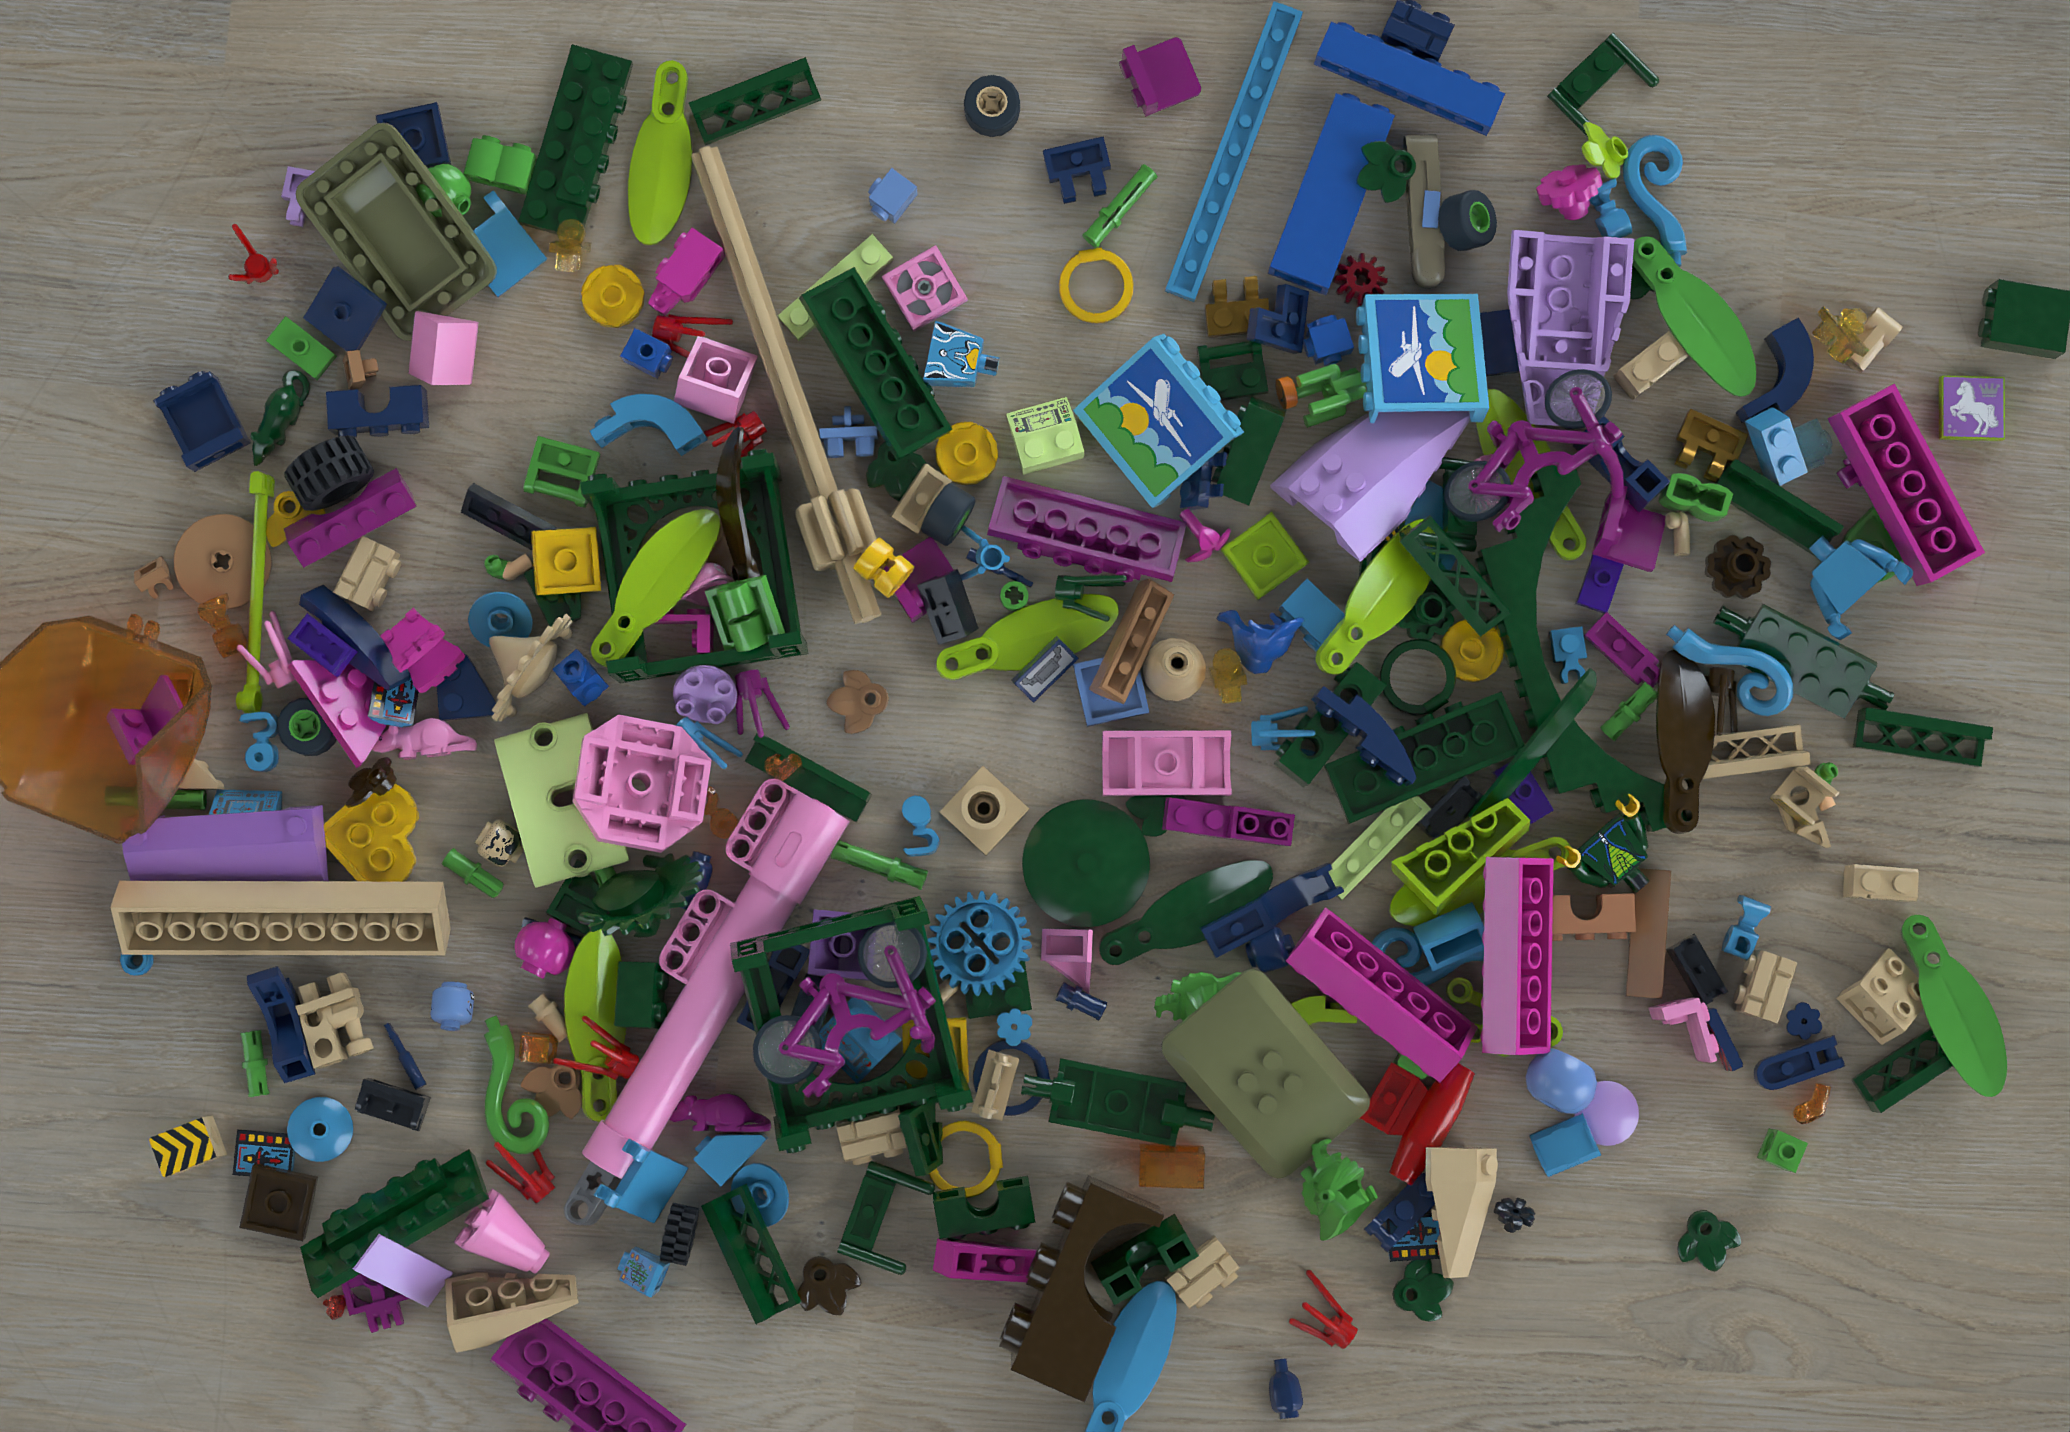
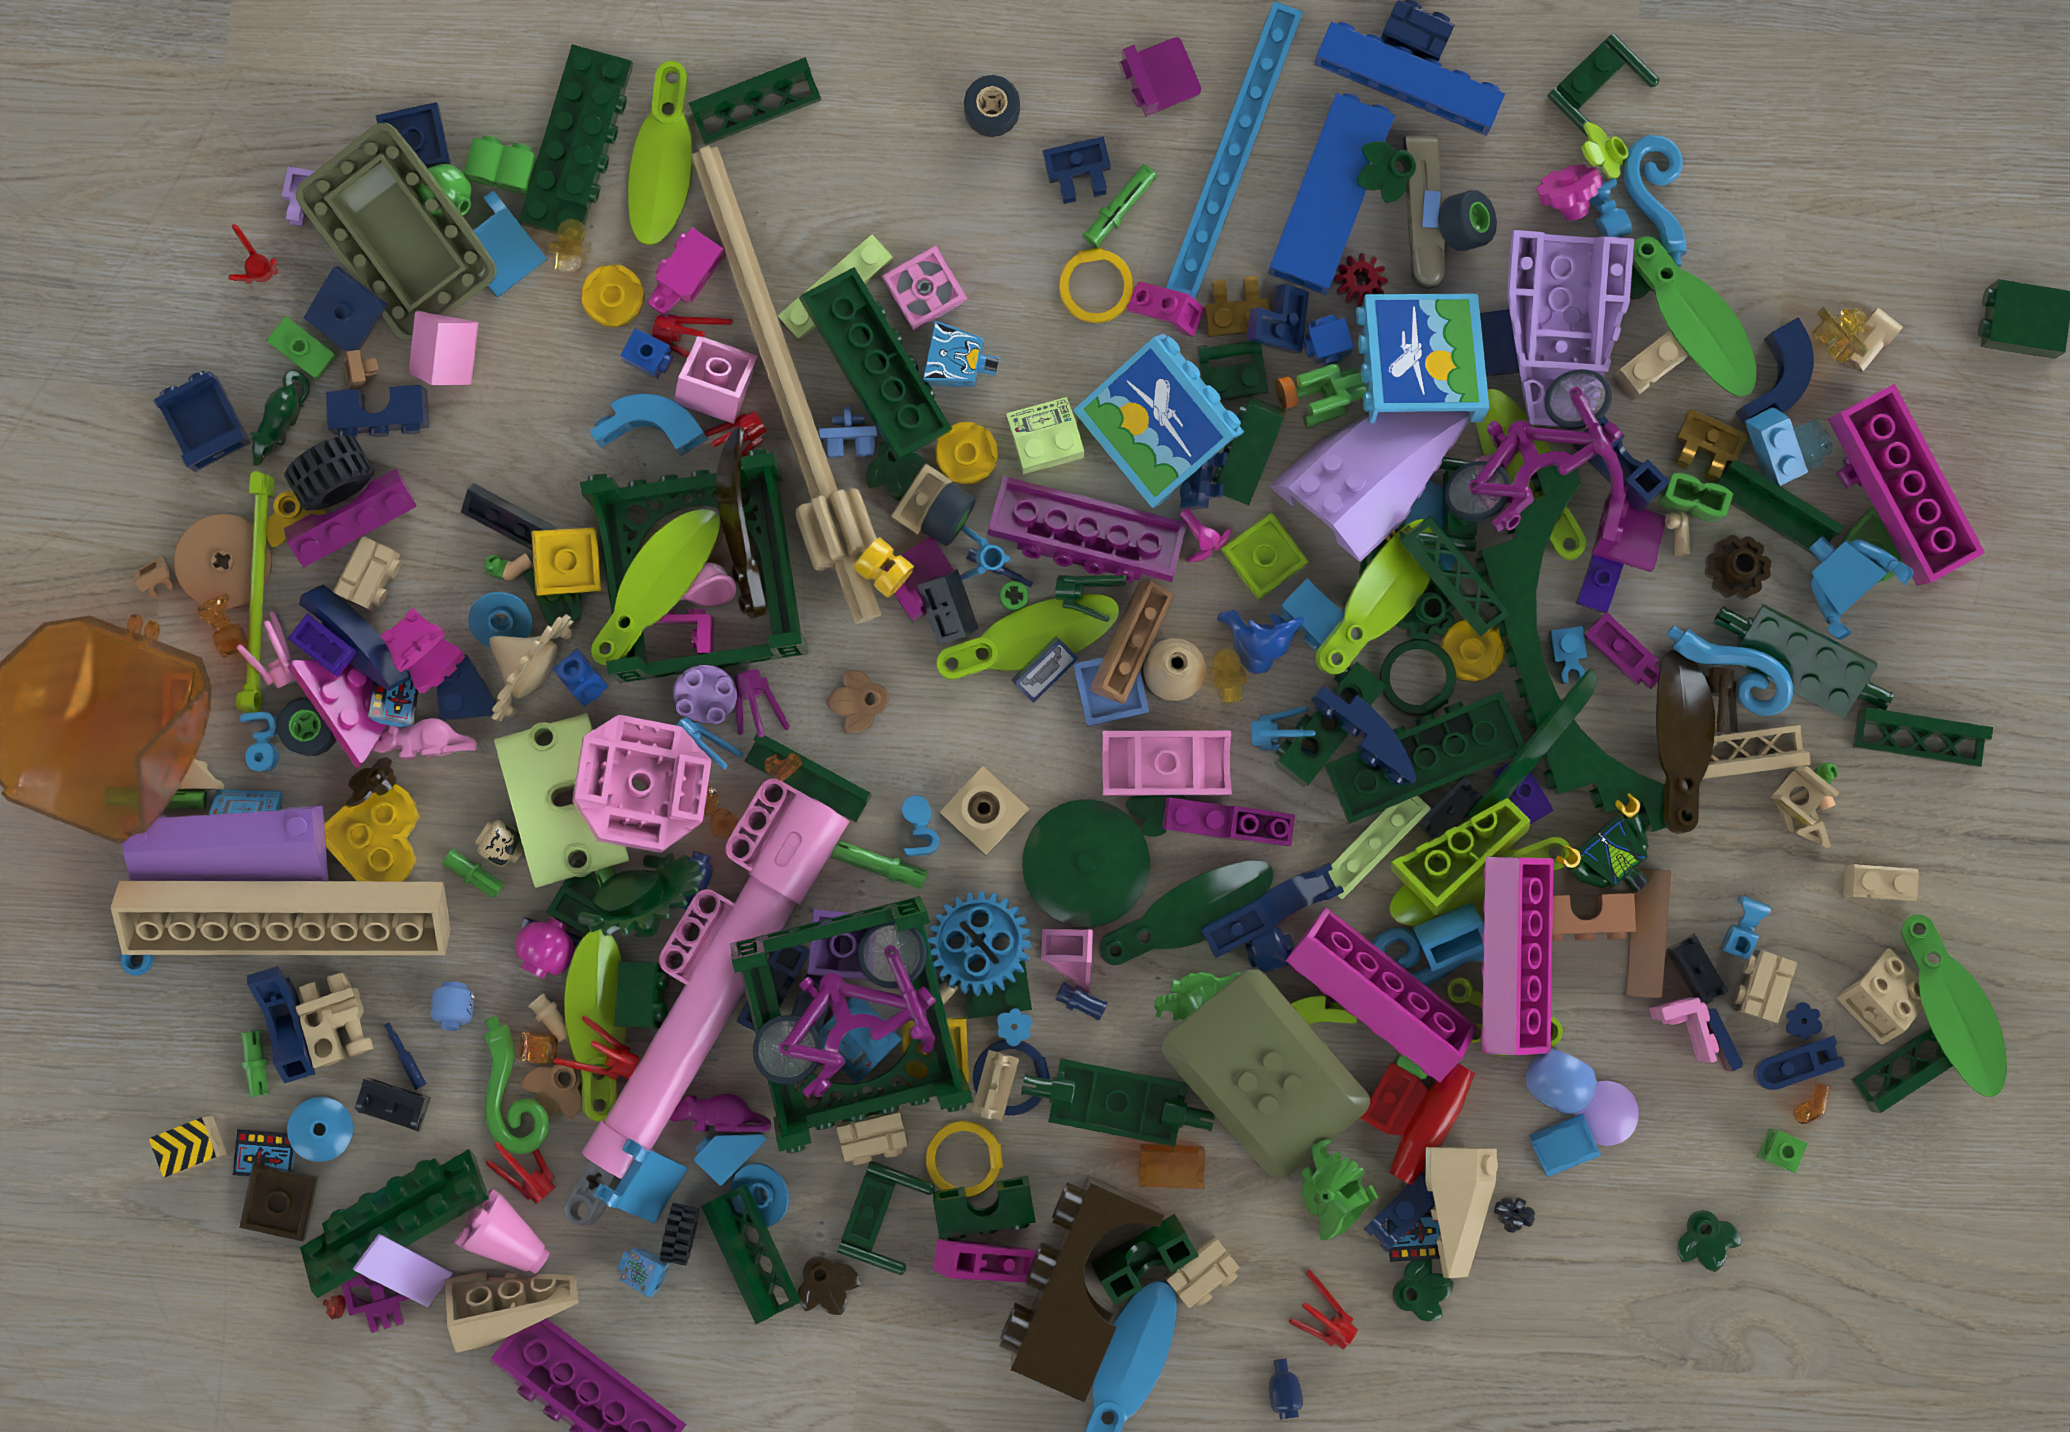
(138, 726): magenta bracket -> none
(564, 461): bright green plate -> none
(744, 613): bright green plate -> none
(891, 196): medium blue brick -> none
(923, 1137): dark green wing -> none
(1168, 306): none -> dark pink bracket
(1629, 711): bright green pin -> none
(1971, 408): tile -> none

